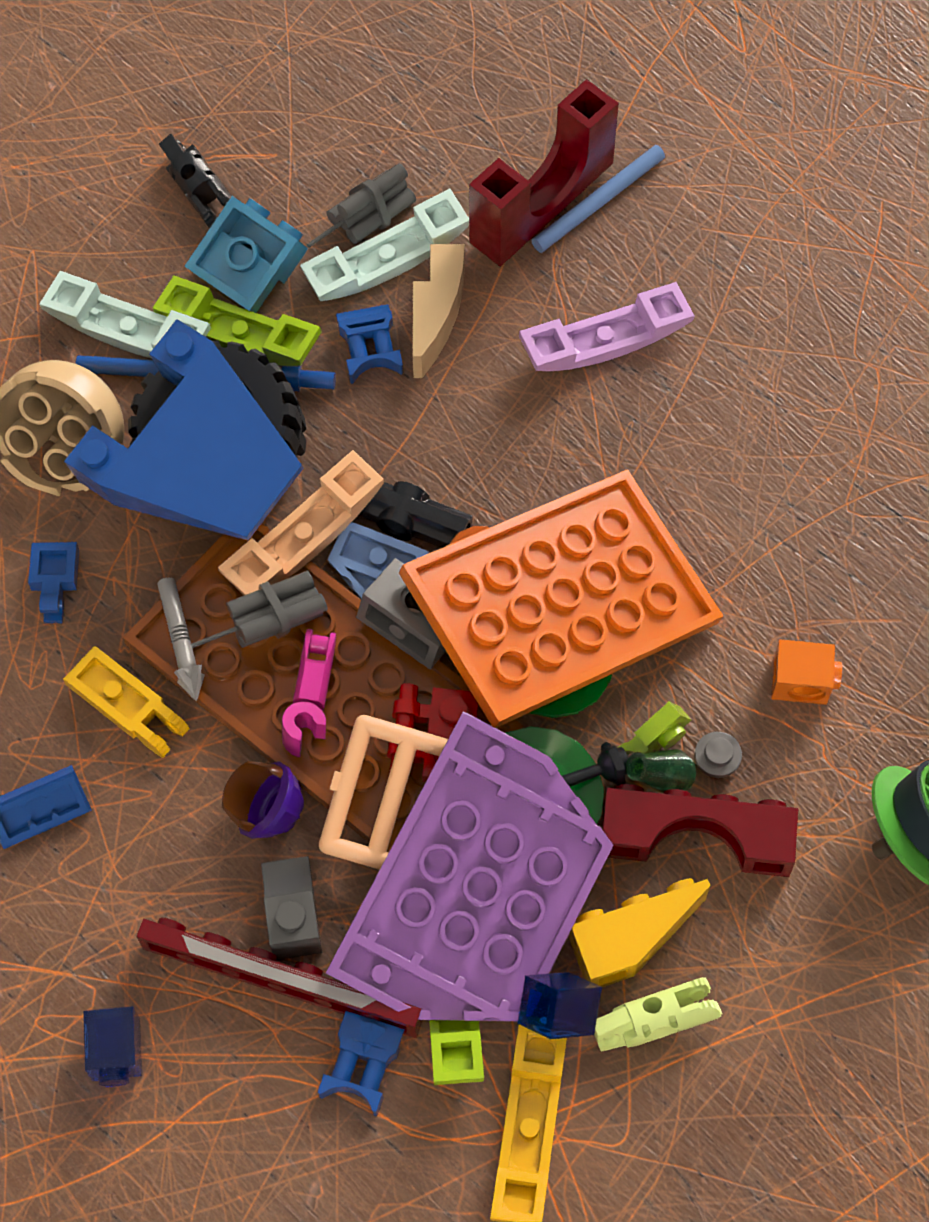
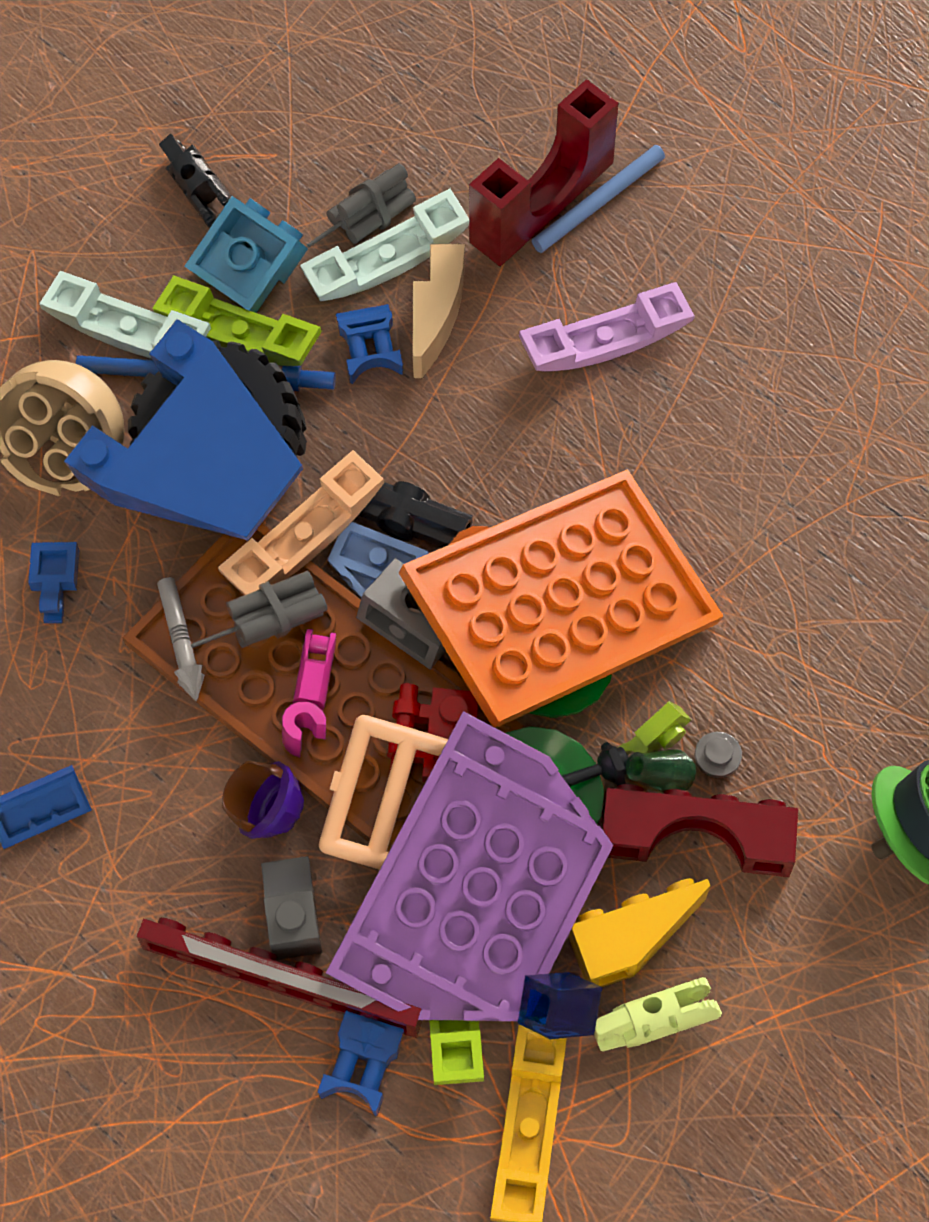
(112, 1045): clear blue brick -> none
(123, 699): yellow hinge -> none
(805, 672): orange brick -> none

